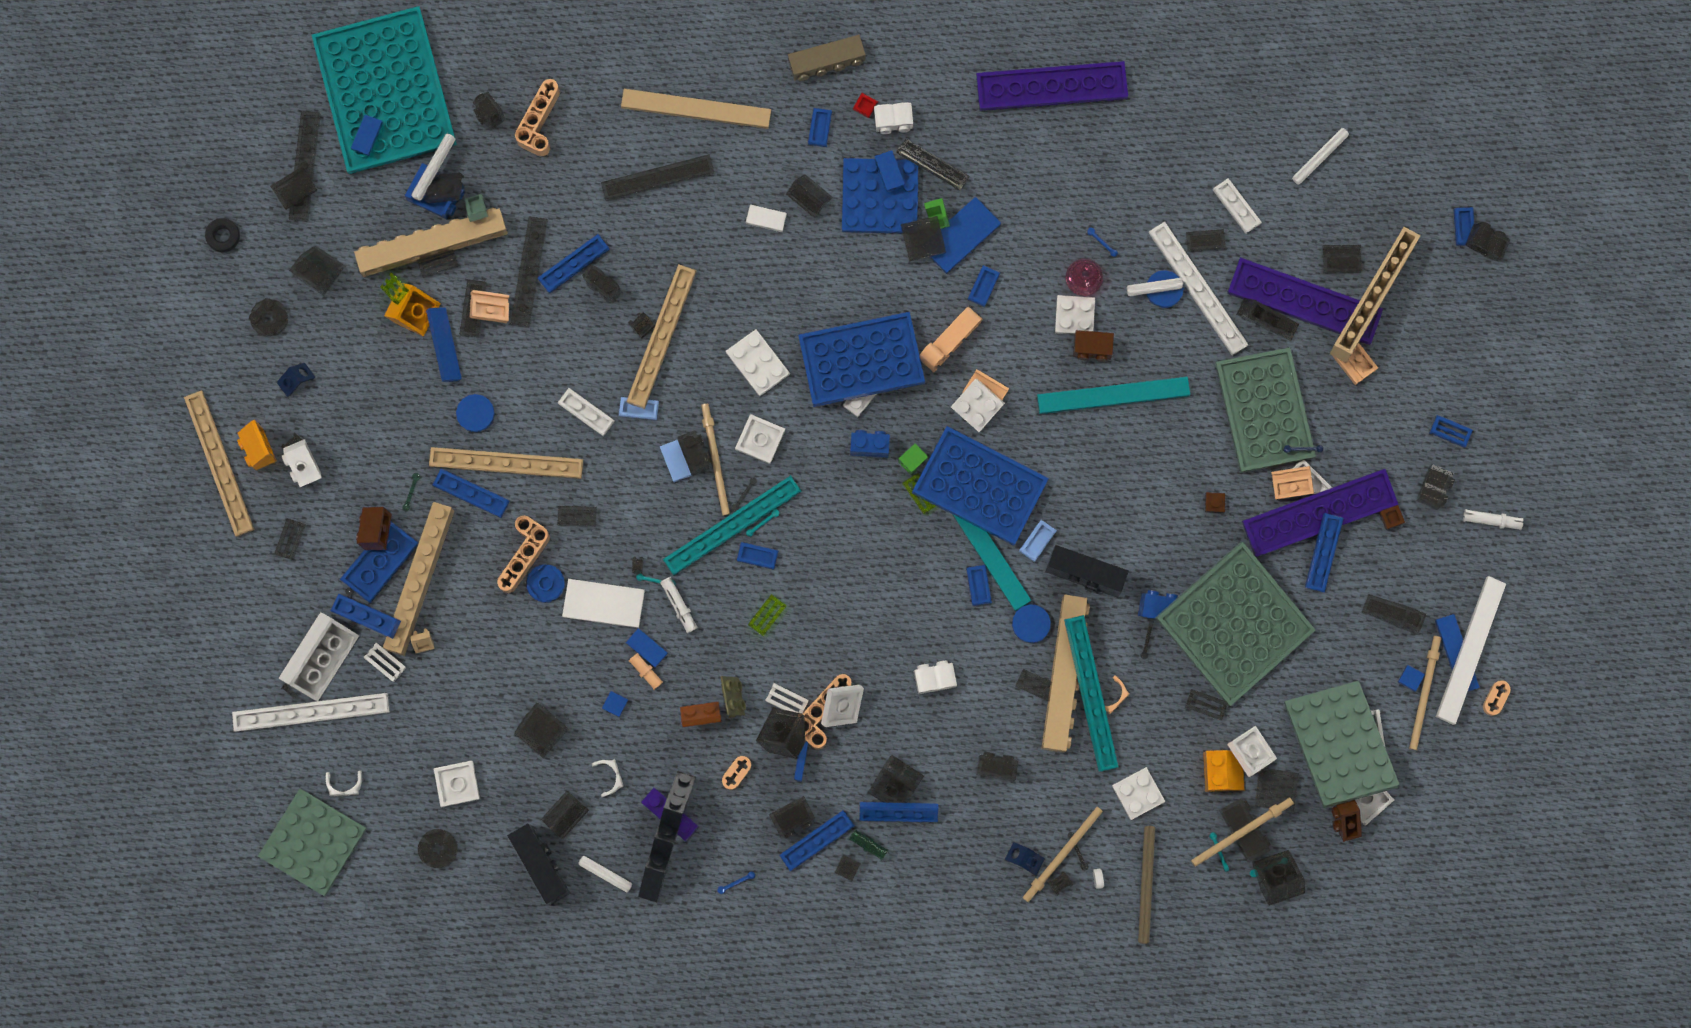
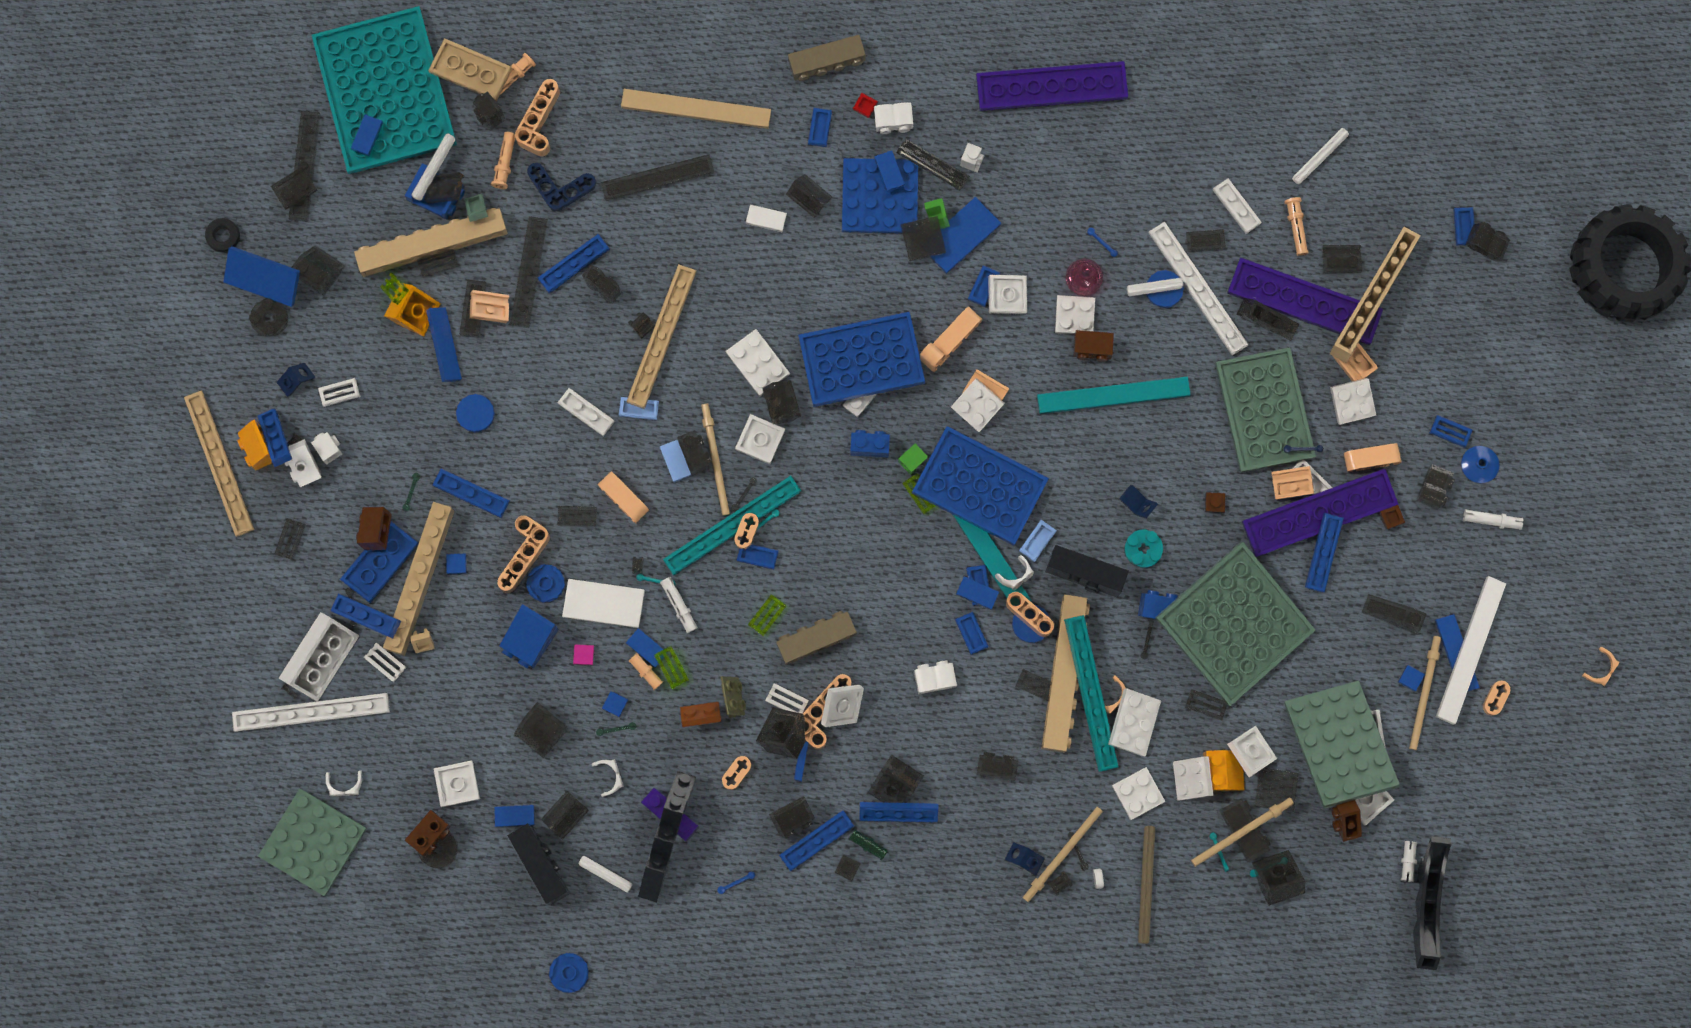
(261, 276): none -> blue tile
(274, 437): none -> blue tile
(327, 447): none -> white brick
(341, 399): none -> white tile
(428, 833): none -> reddish brown brick
(456, 563): none -> blue tile
(470, 69): none -> tan tile
(502, 170): none -> light nougat pin
(506, 463): tan tile -> none
(514, 815): none -> blue tile
(518, 70): none -> light nougat pin
(528, 637): none -> blue slope
(554, 192): none -> dark blue beam
(569, 972): none -> blue tile
(583, 654): none -> dark pink tile
(623, 496): none -> light nougat beam
(632, 726): none -> clear green hinge
(678, 681): none -> clear neon green tile
(750, 533): none -> light nougat beam
(781, 402): none -> clear smoke brick
(816, 638): none -> dark tan brick
(971, 633): none -> blue tile
(972, 158): none -> white brick
(977, 593): none -> blue tile
(1007, 294): none -> white tile
(1014, 584): none -> white cap
(1026, 605): none -> light nougat beam
(1134, 722): none -> white plate
(1137, 502): none -> dark blue bracket
(1137, 557): none -> teal plate
(1193, 778): none -> white plate
(1301, 248): none -> light nougat pin
(1353, 401): none -> white plate
(1373, 456): none -> light nougat beam
(1409, 861): none -> white pin
(1428, 903): none -> black arch
(1473, 470): none -> blue dish
(1614, 663): none -> light nougat cap
(1658, 235): none -> black tyre

